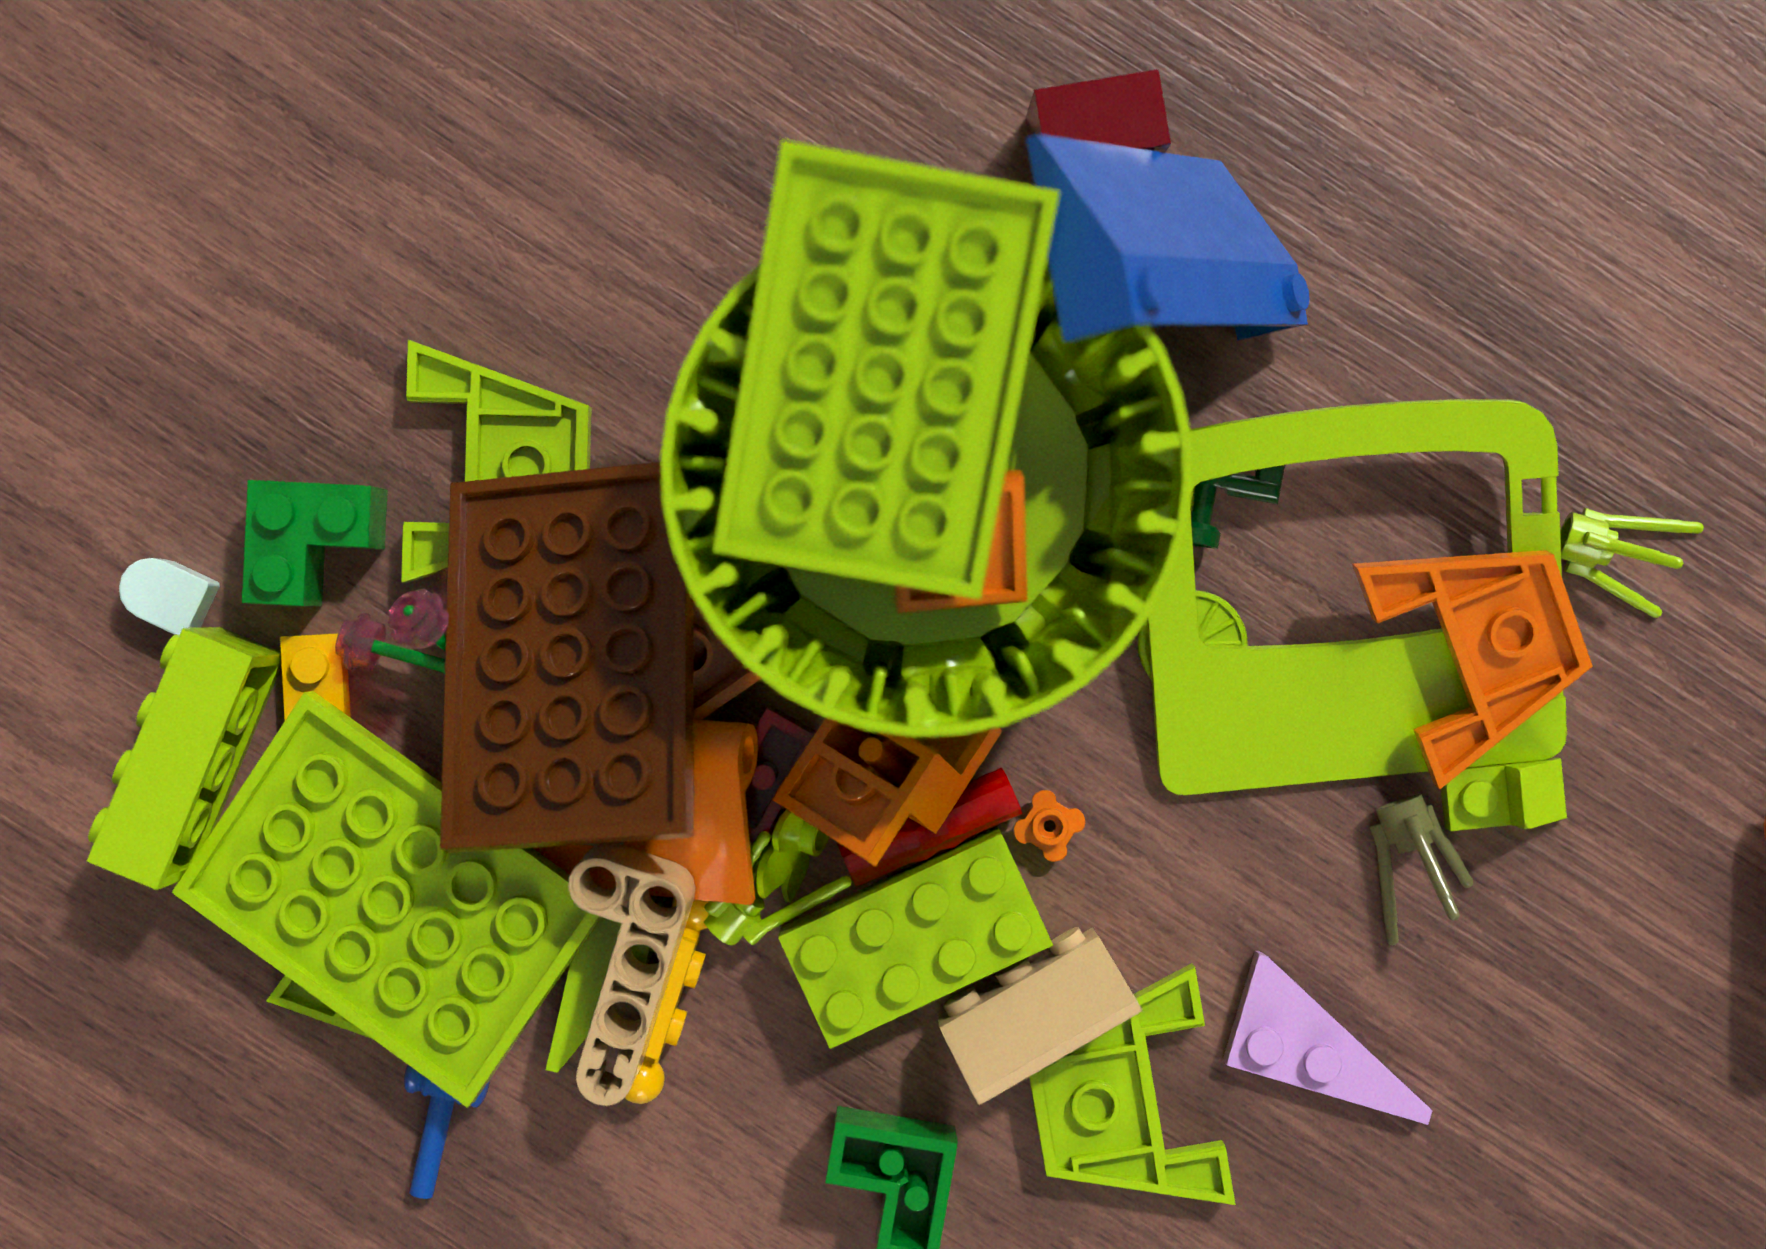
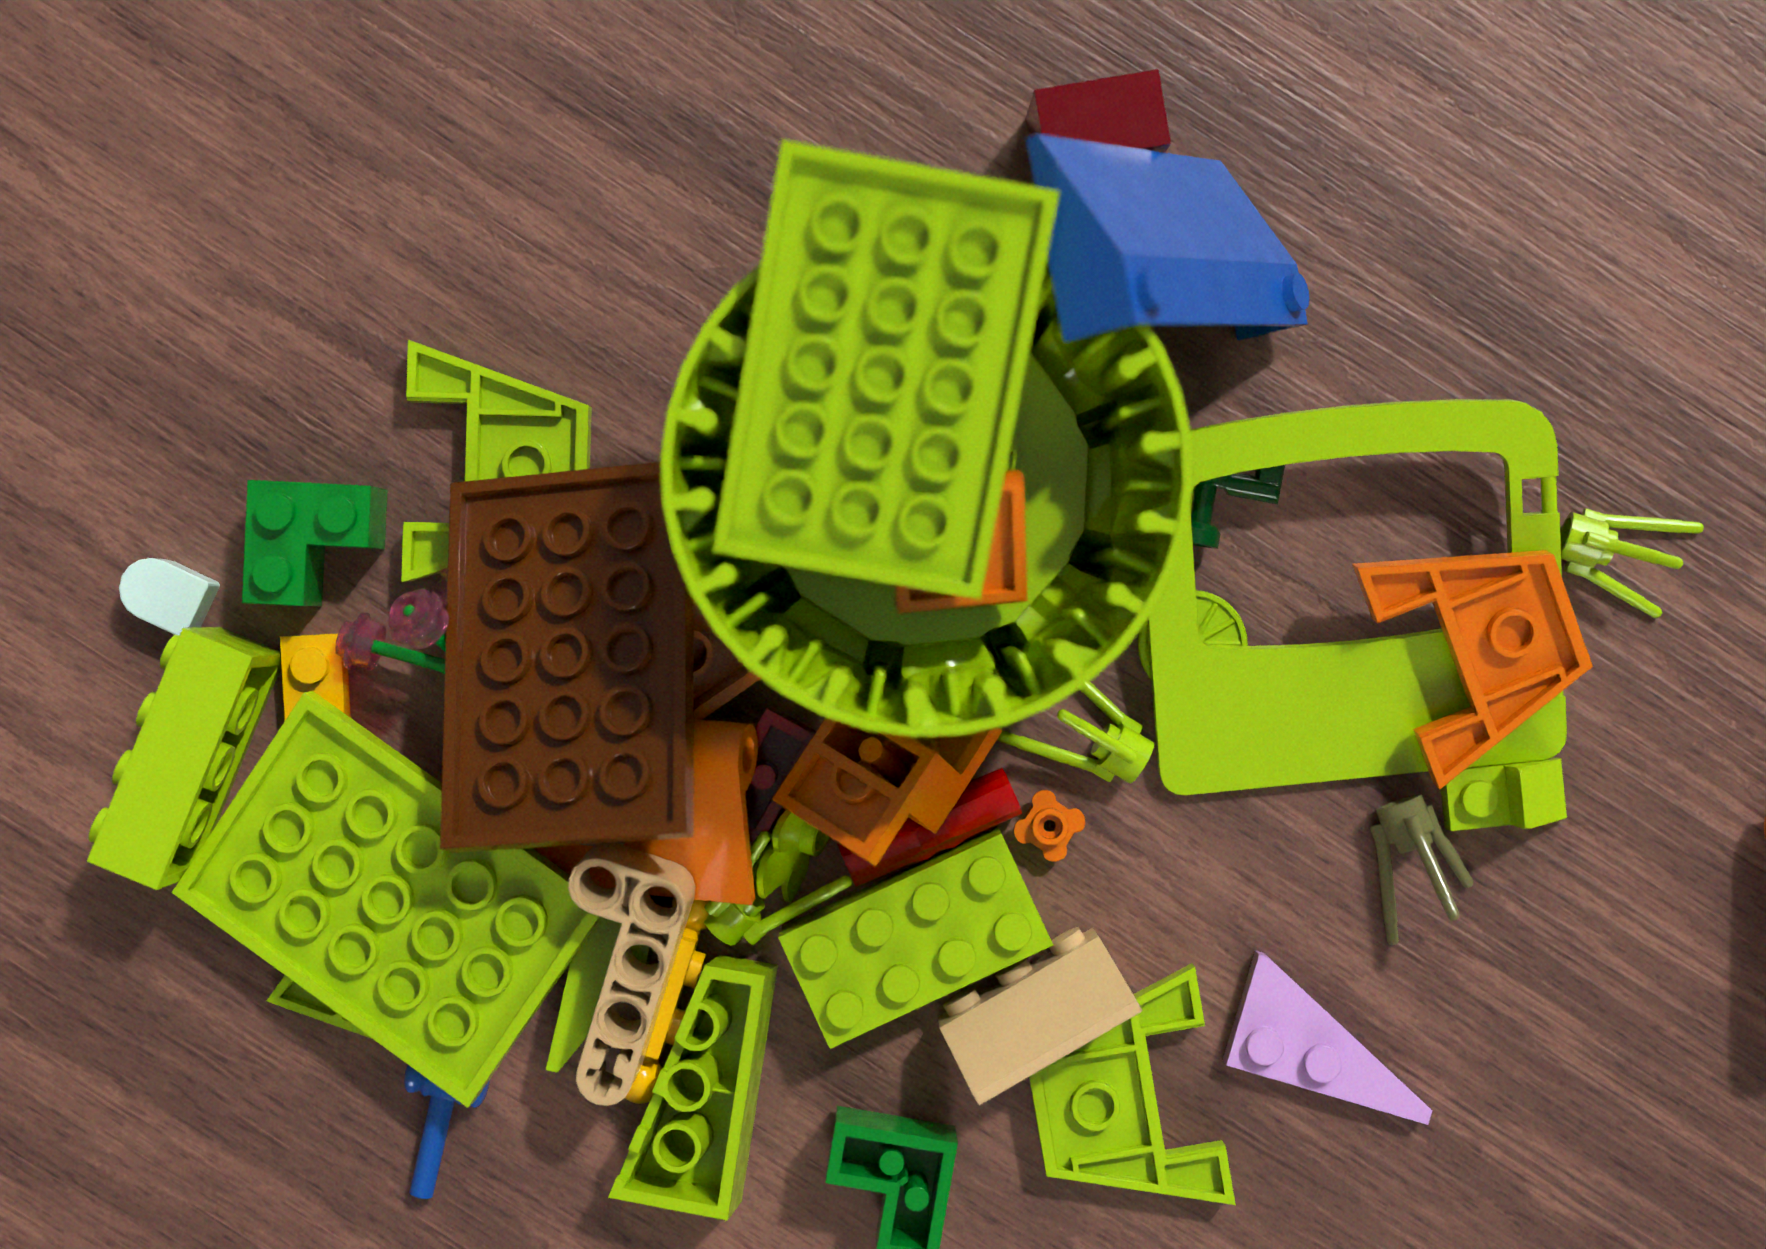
(703, 1106): none -> lime wedge
(1118, 749): none -> lime plant

